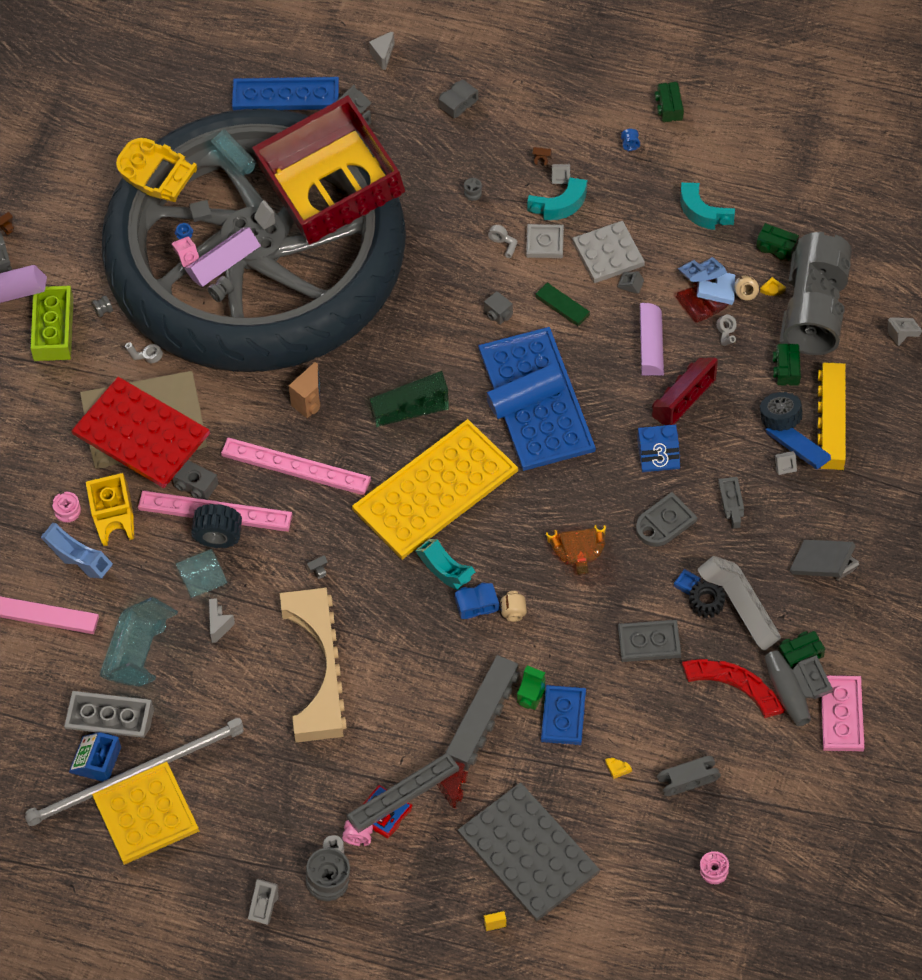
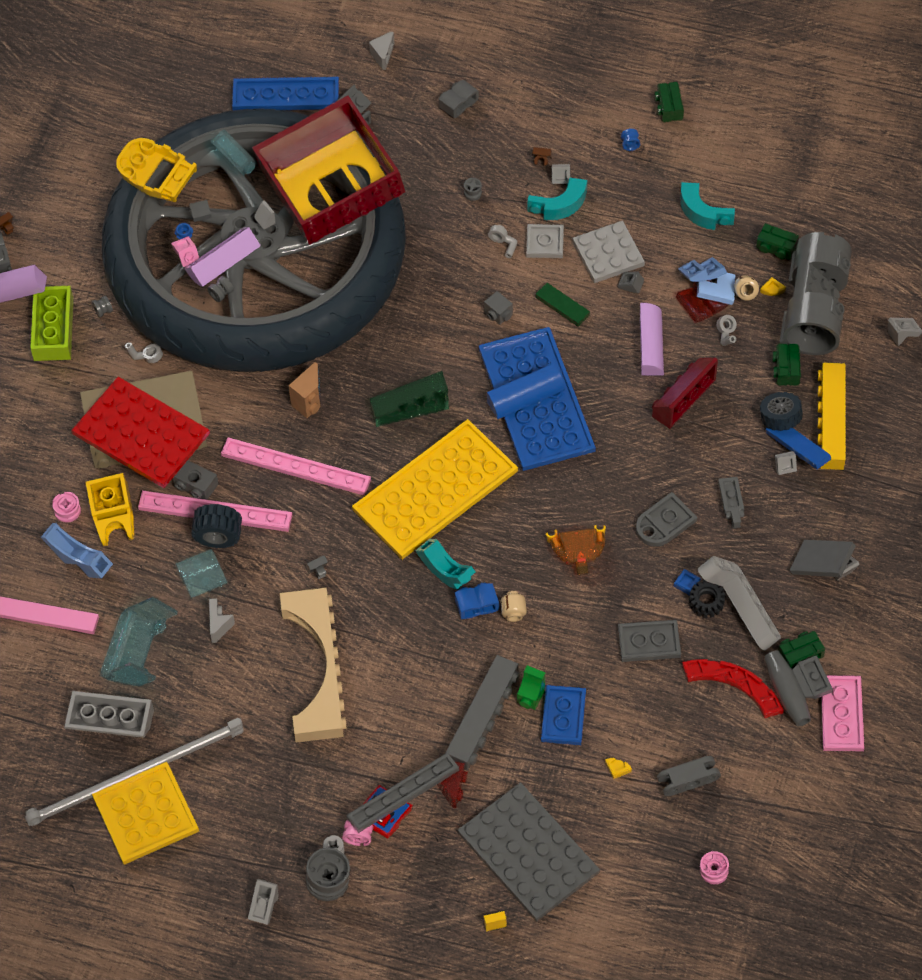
(96, 756): blue slope -> none
(658, 448): blue slope -> none

